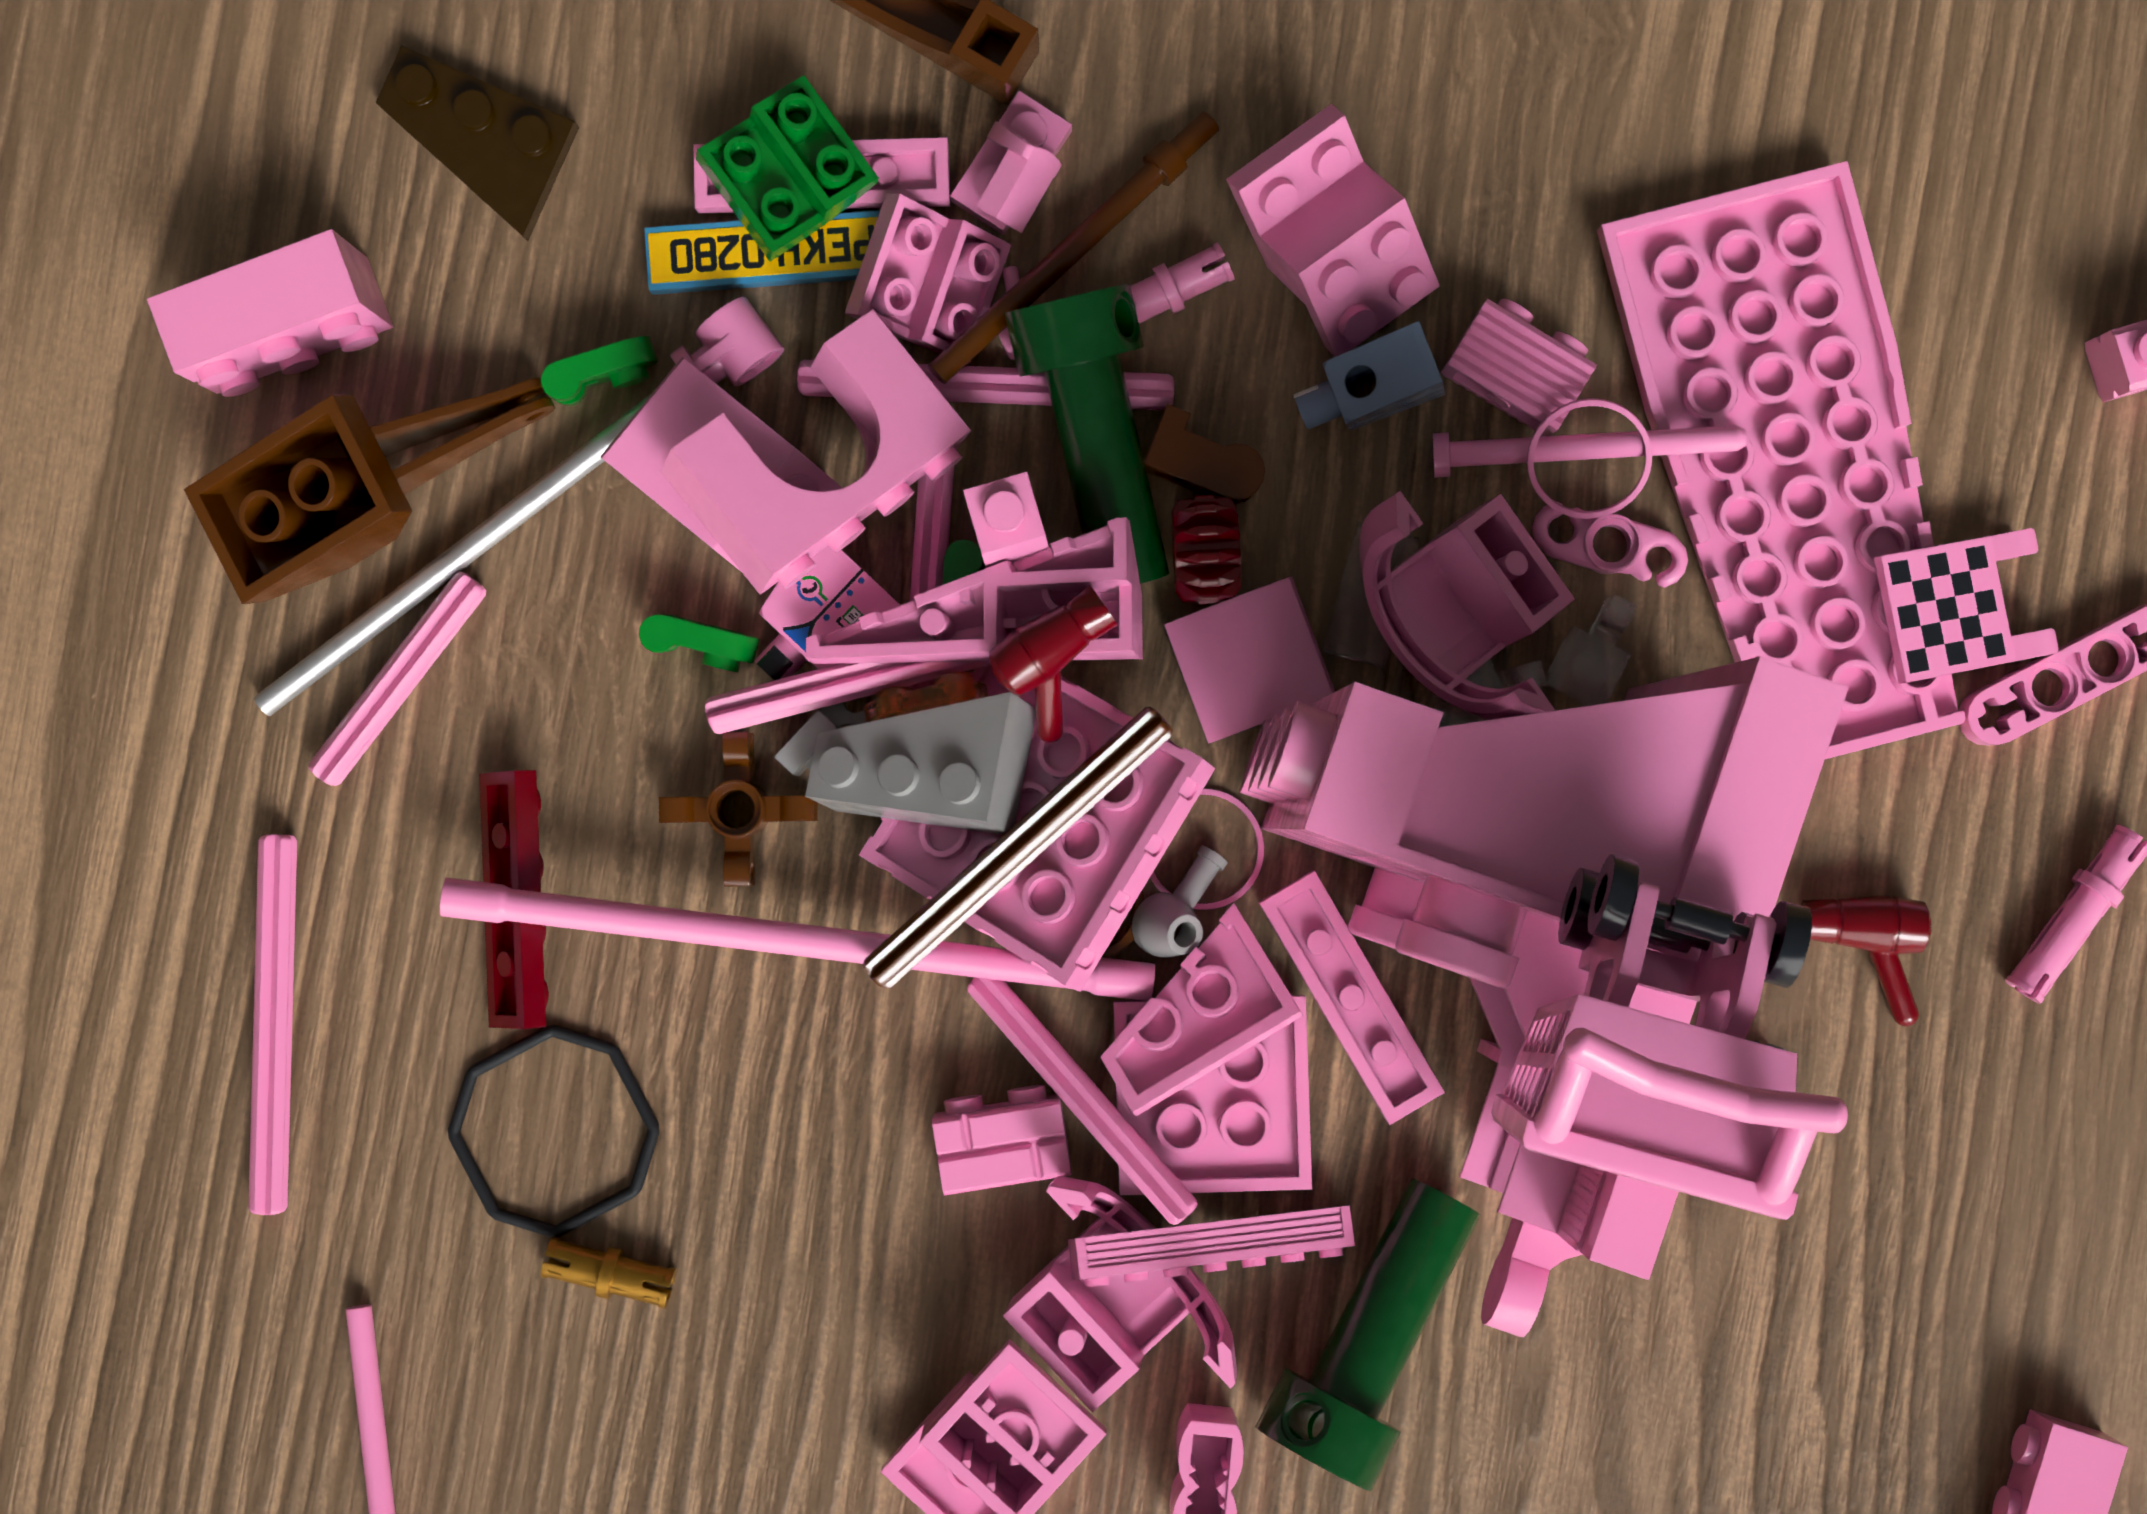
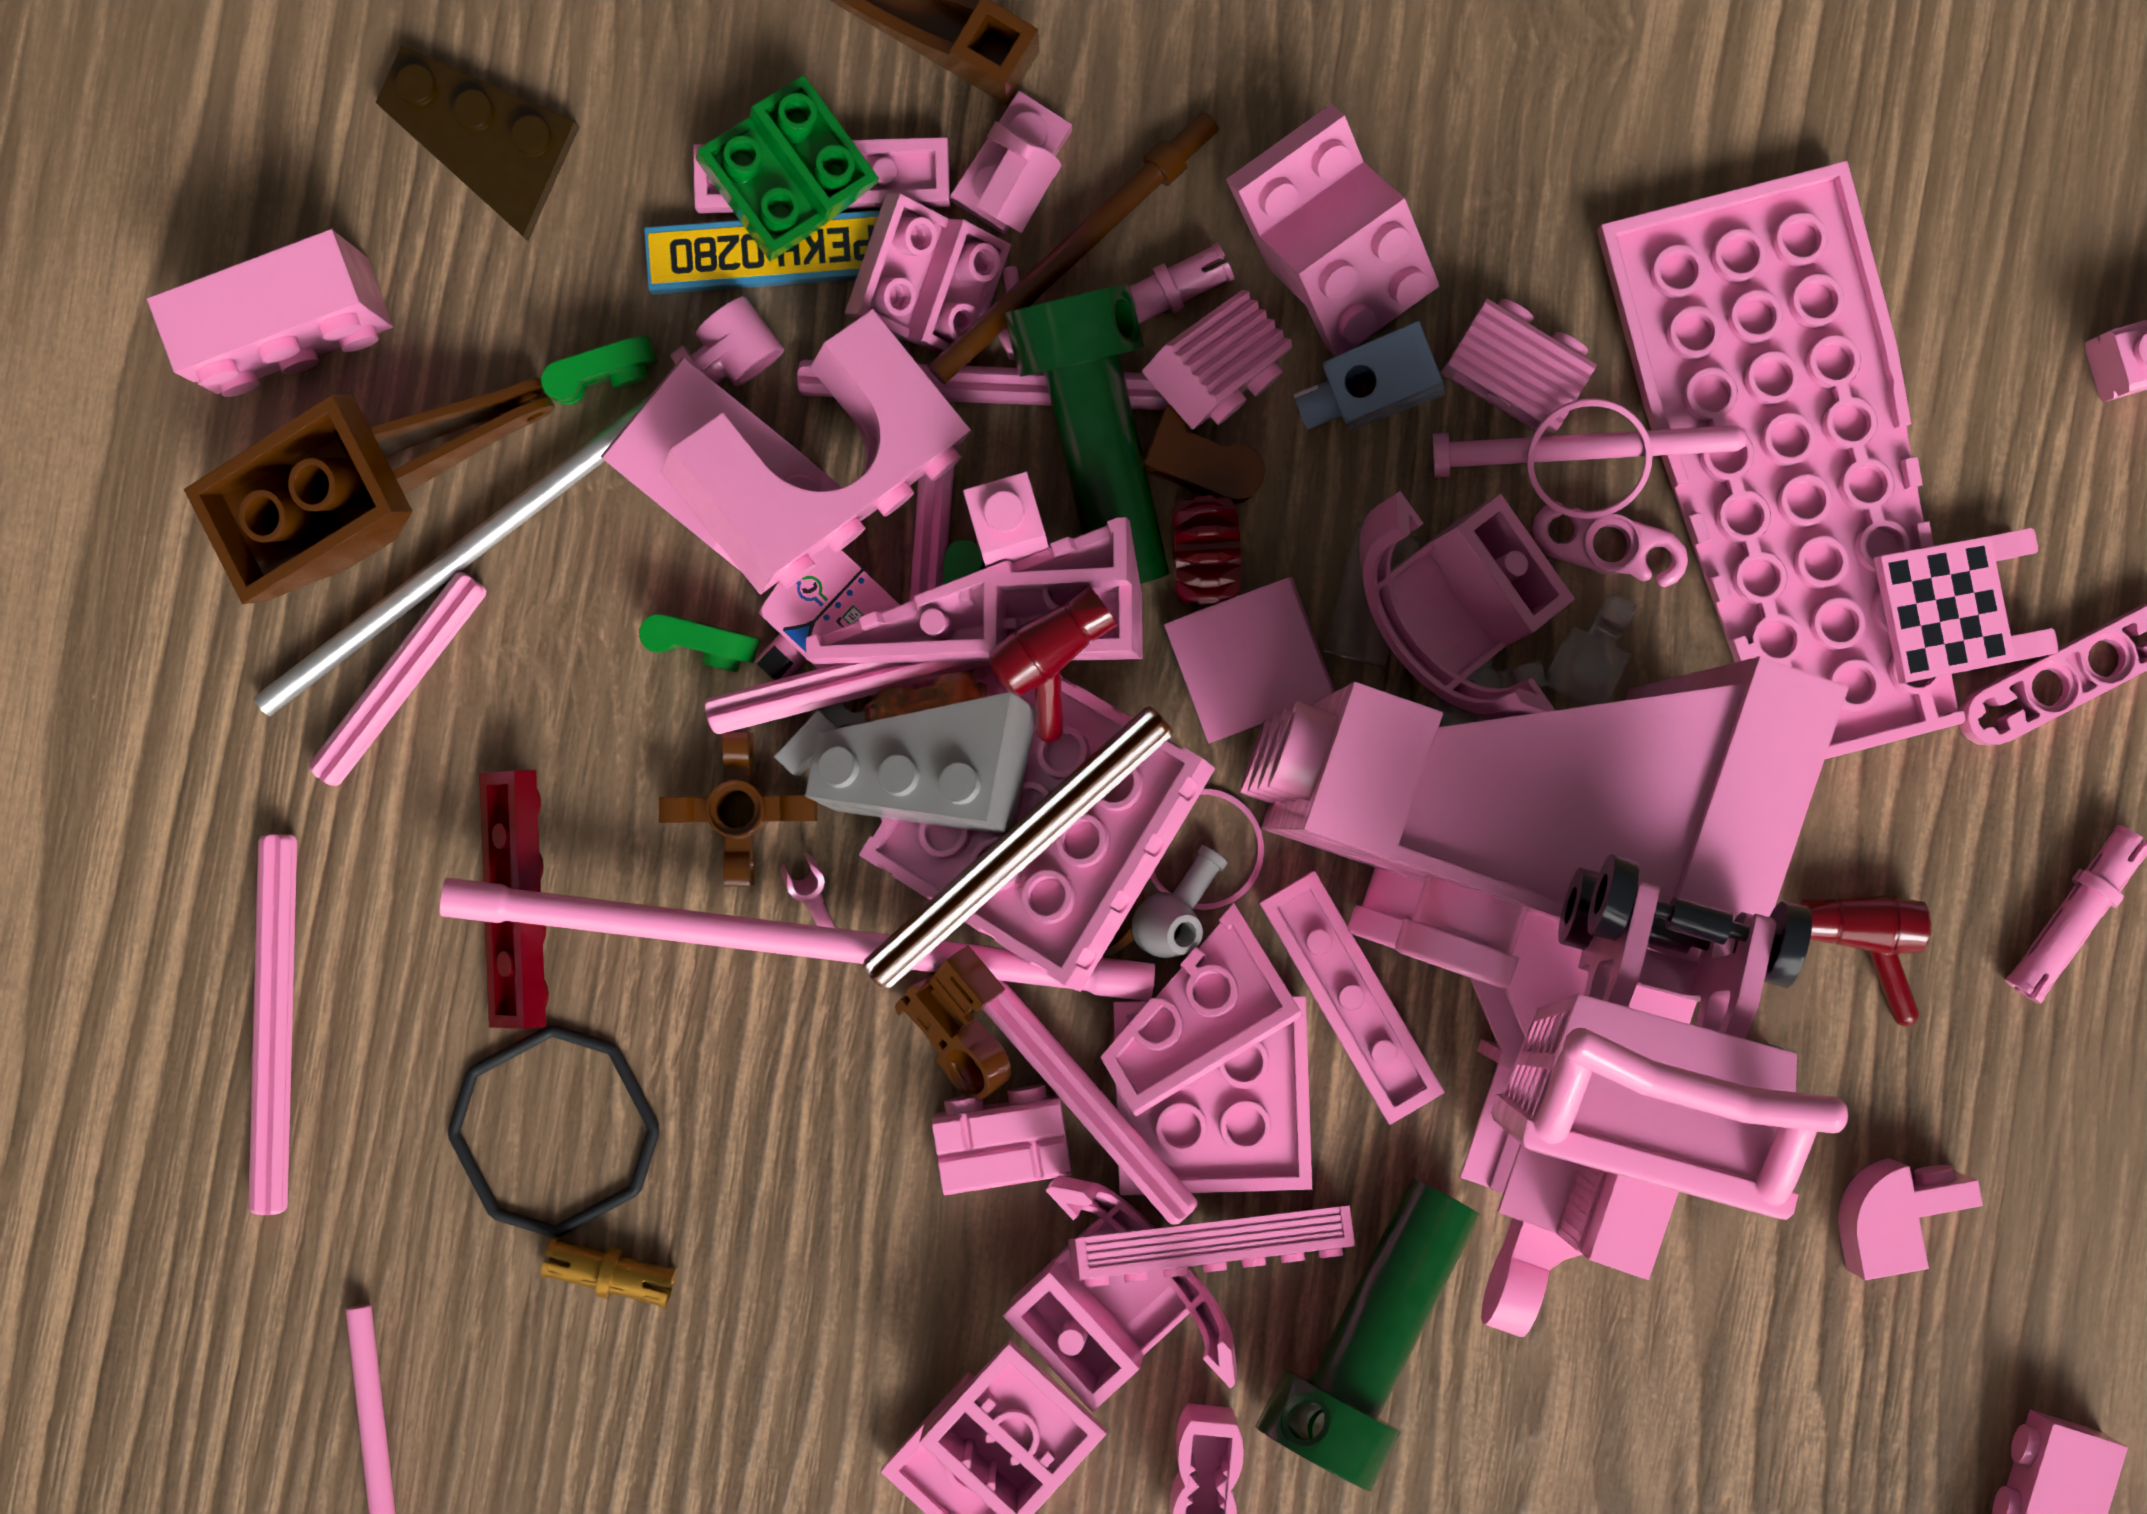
(809, 891): none -> bright pink hand
(942, 1009): none -> reddish brown piece
(1218, 360): none -> bright pink brick
(1882, 1214): none -> bright pink brick

